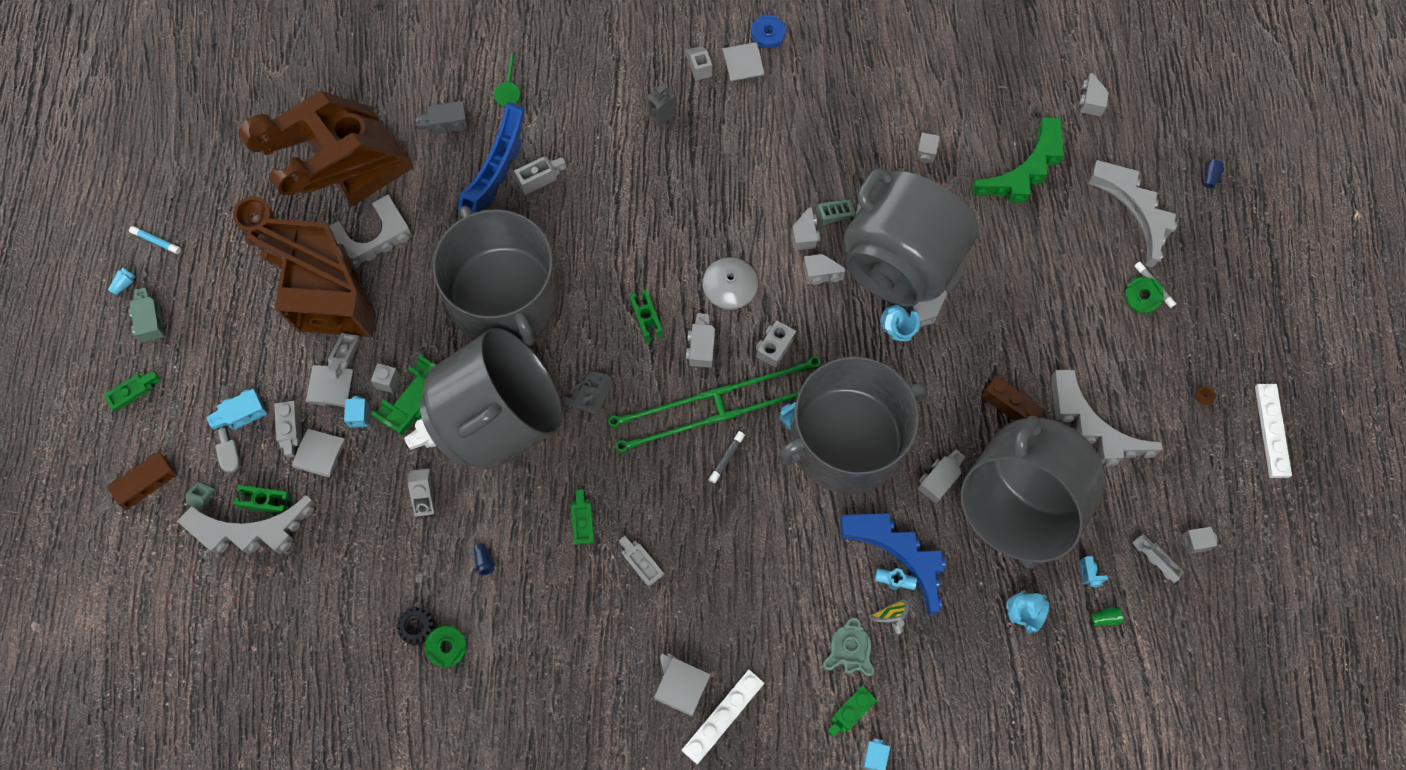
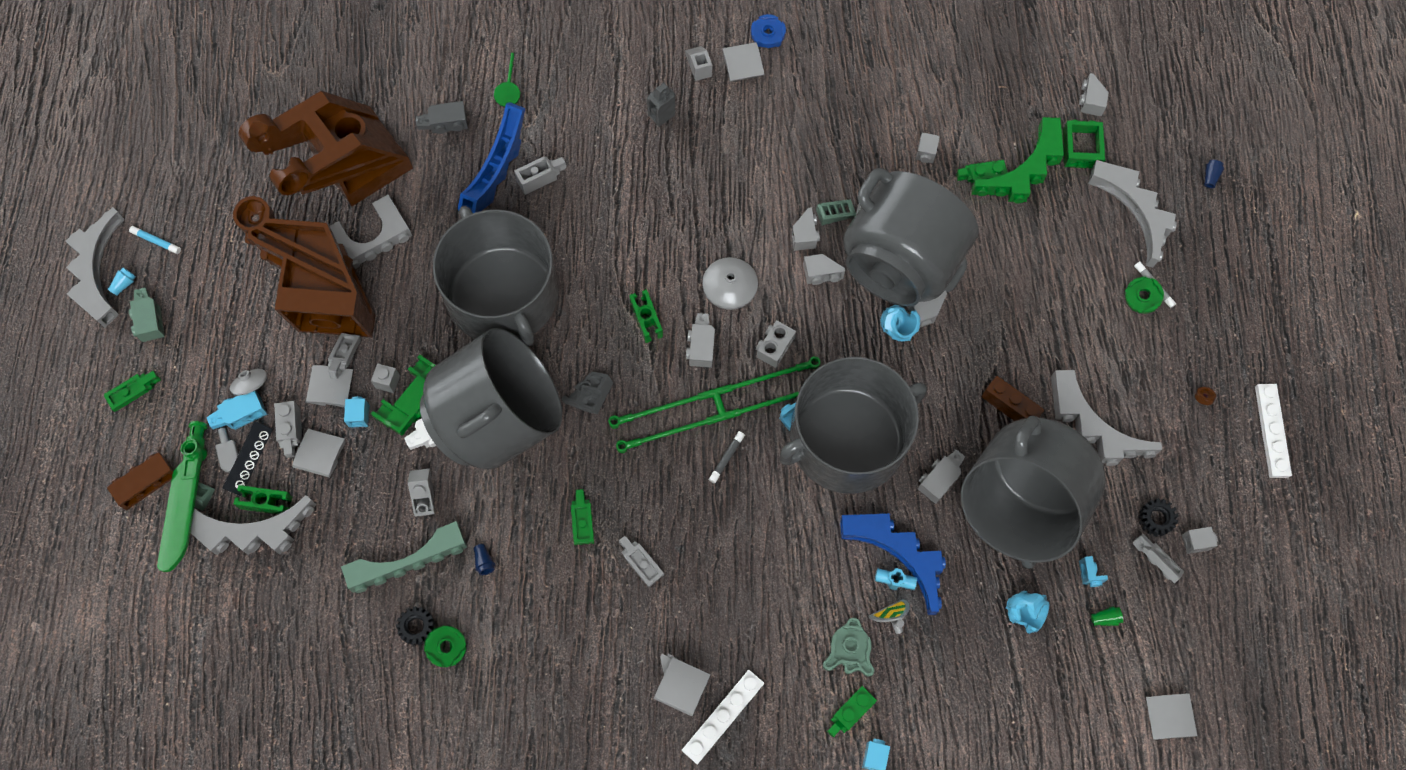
(86, 266): none -> light grey arch
(182, 499): none -> piece
(247, 457): none -> black sticker
(248, 381): none -> light grey dish
(444, 542): none -> sand green arch
(982, 171): none -> green hinge
(1078, 159): none -> green window
(1168, 512): none -> black tyre
(1171, 716): none -> light grey slope

